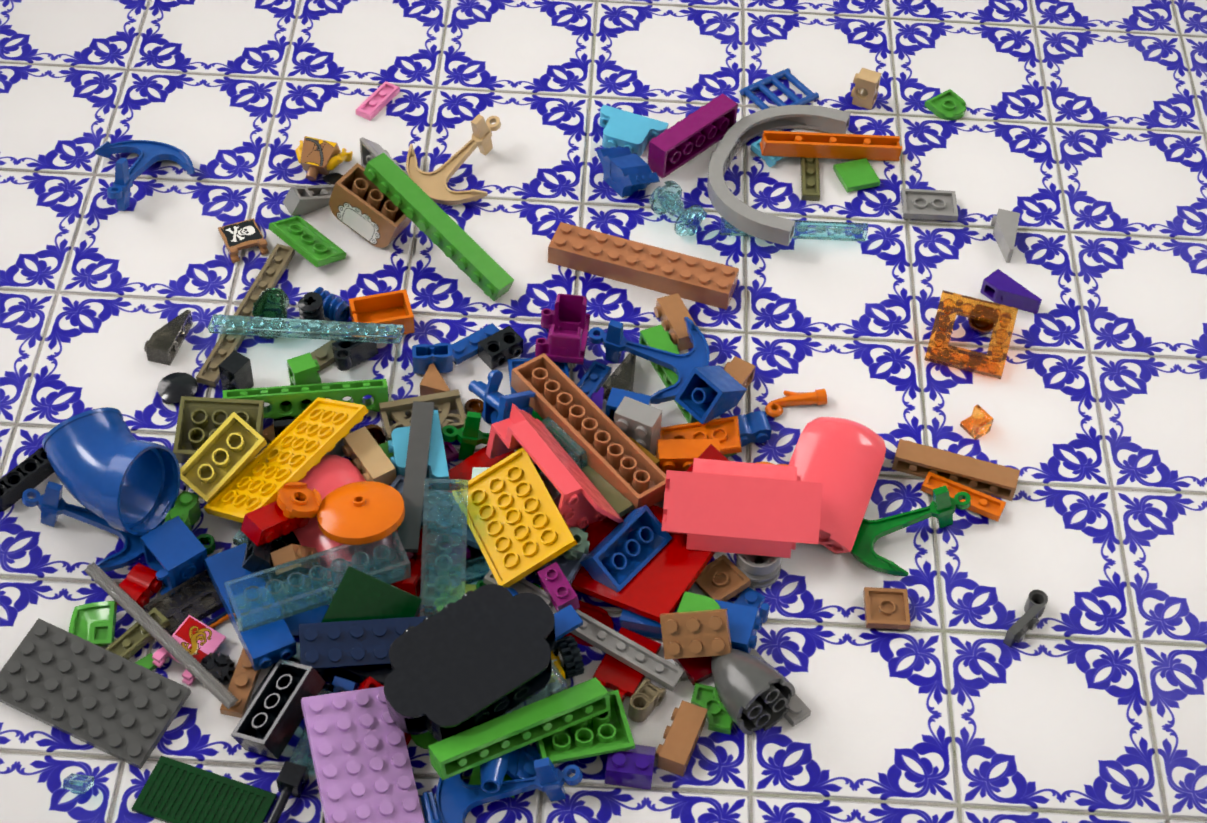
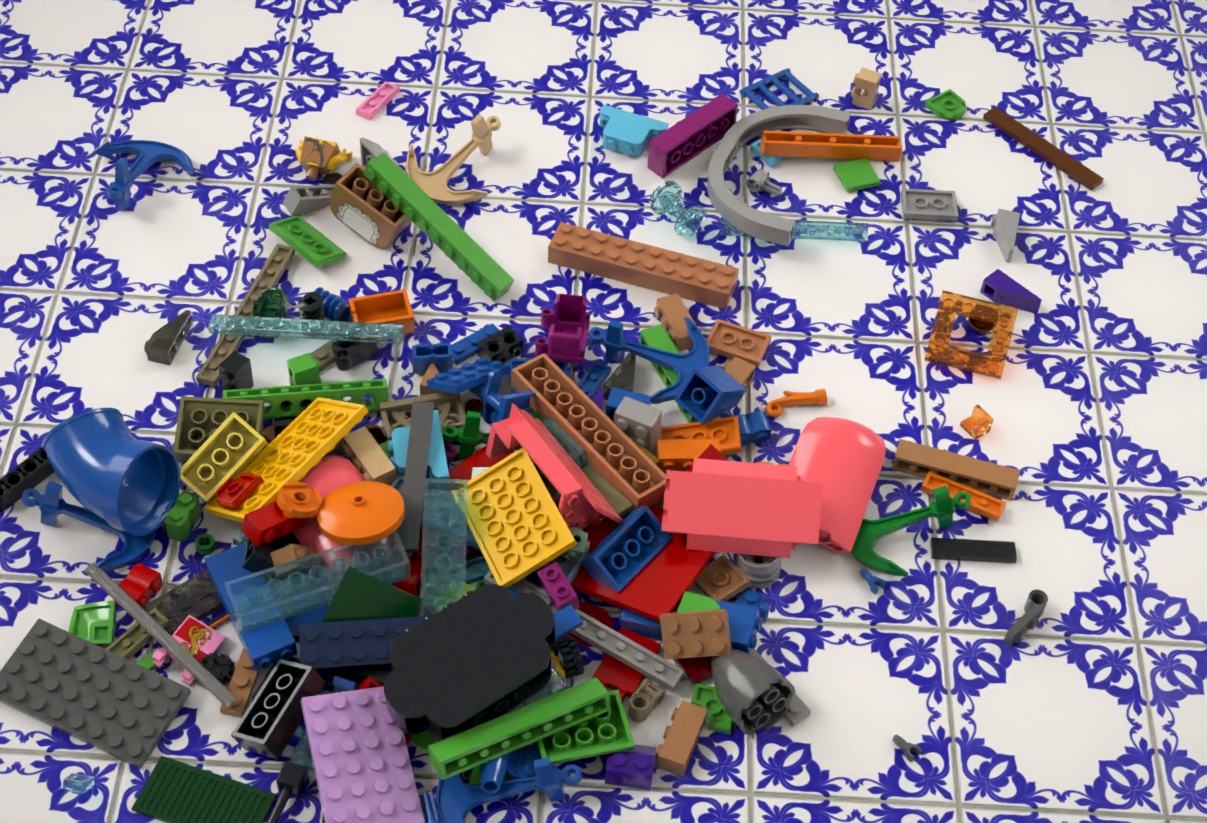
(173, 553): blue container -> none
(175, 386): black dish -> none
(236, 492): none -> red tile
(242, 236): flag -> none
(467, 376): none -> blue plate
(625, 170): blue slope -> none
(734, 340): none -> nougat plate
(760, 182): none -> light grey axle
(810, 179): olive tile -> none
(872, 581): none -> blue piece
(886, 608): medium nougat plate -> none
(907, 747): none -> dark grey piece
(973, 550): none -> black tile
(1043, 148): none -> reddish brown tile

